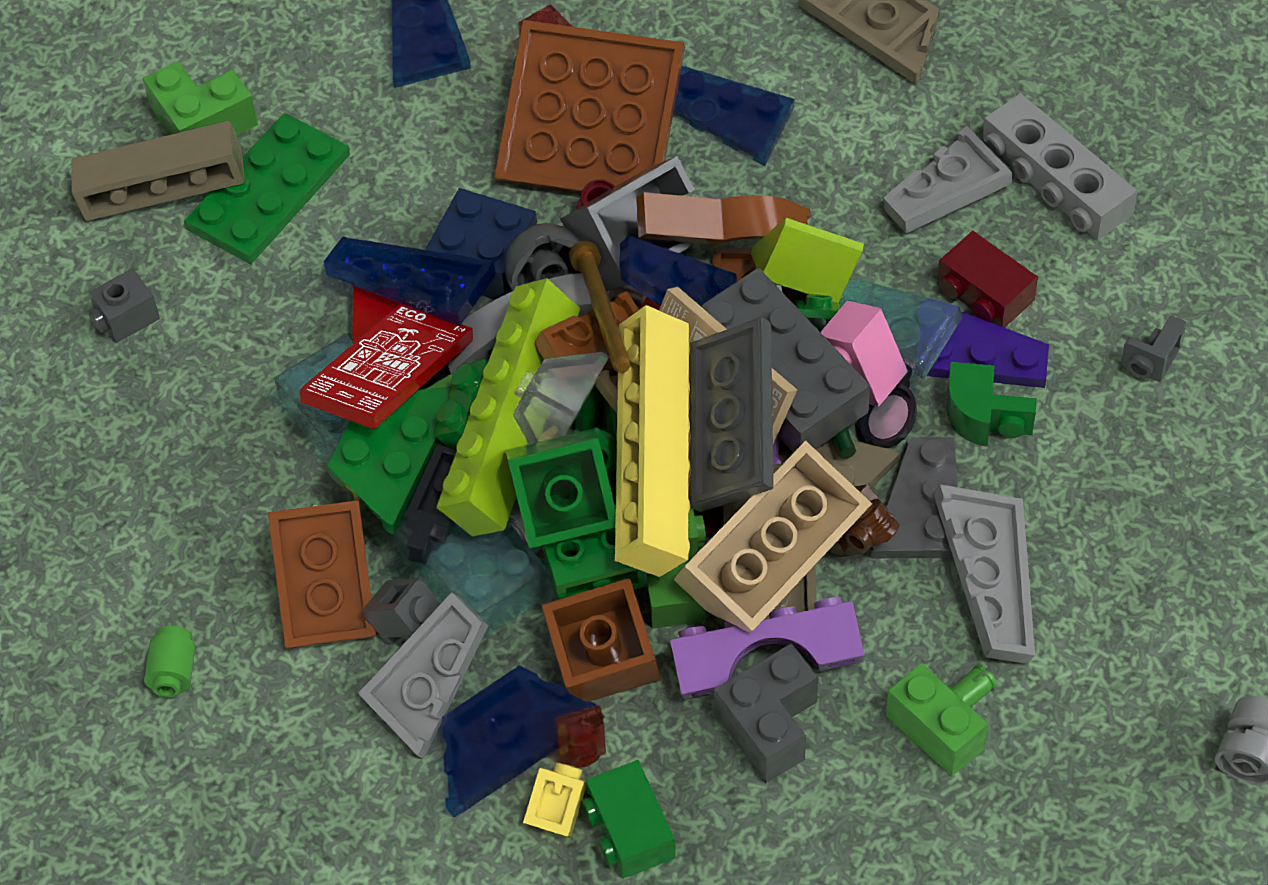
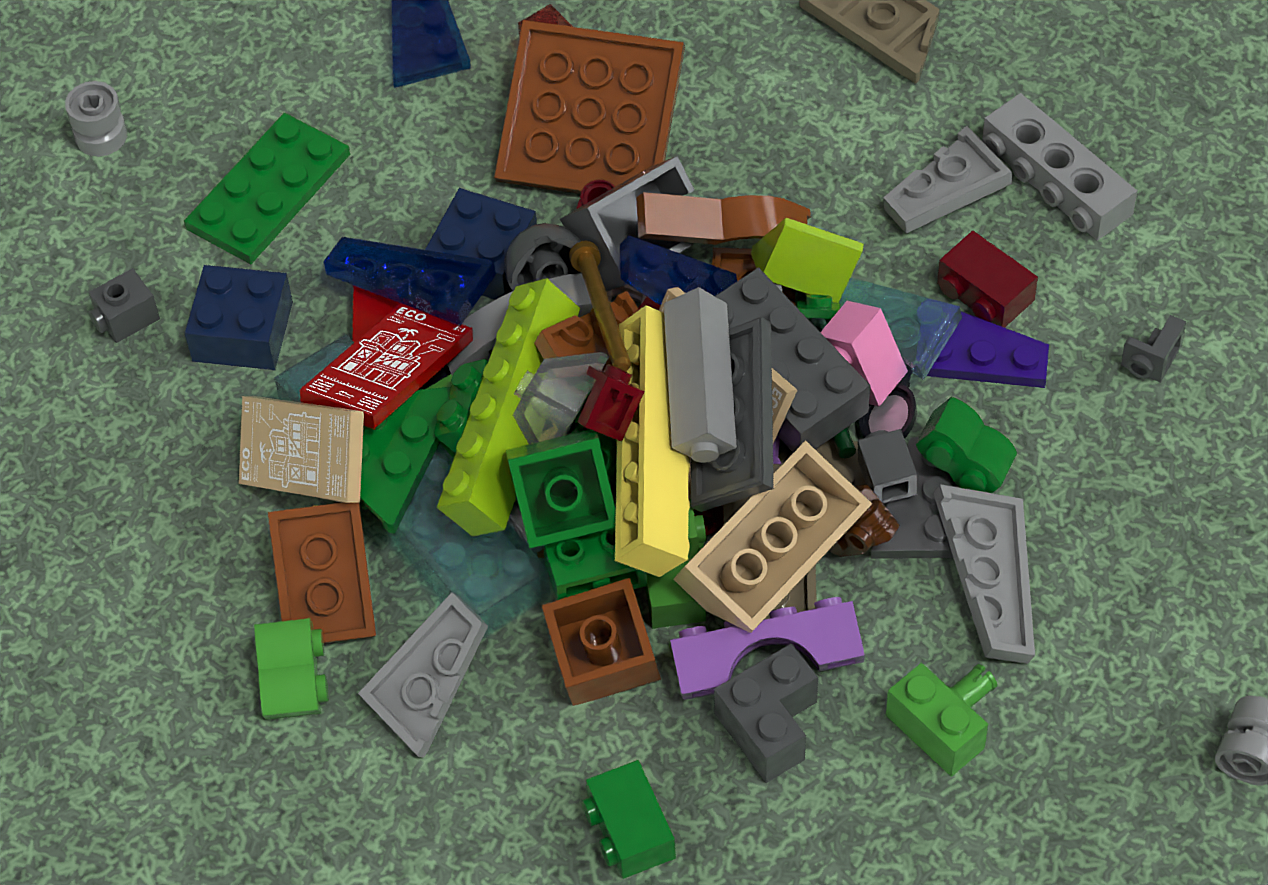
(96, 118): none -> light grey wheel
(157, 170): dark tan brick -> none
(170, 661): bright green brick -> none
(185, 106): bright green brick -> none
(239, 317): none -> dark blue brick
(289, 668): none -> bright green brick
(301, 448): none -> tan tile
(410, 609): dark grey brick -> none
(425, 521): black hinge -> none
(501, 734): clear blue wing -> none
(556, 799): light yellow bracket -> none
(581, 737): clear red bracket -> none
(610, 402): none -> dark red bracket
(699, 375): none -> light grey brick
(733, 111): clear blue wing -> none
(887, 465): none -> dark grey brick
(965, 447): none -> green brick
(977, 411): green brick -> none

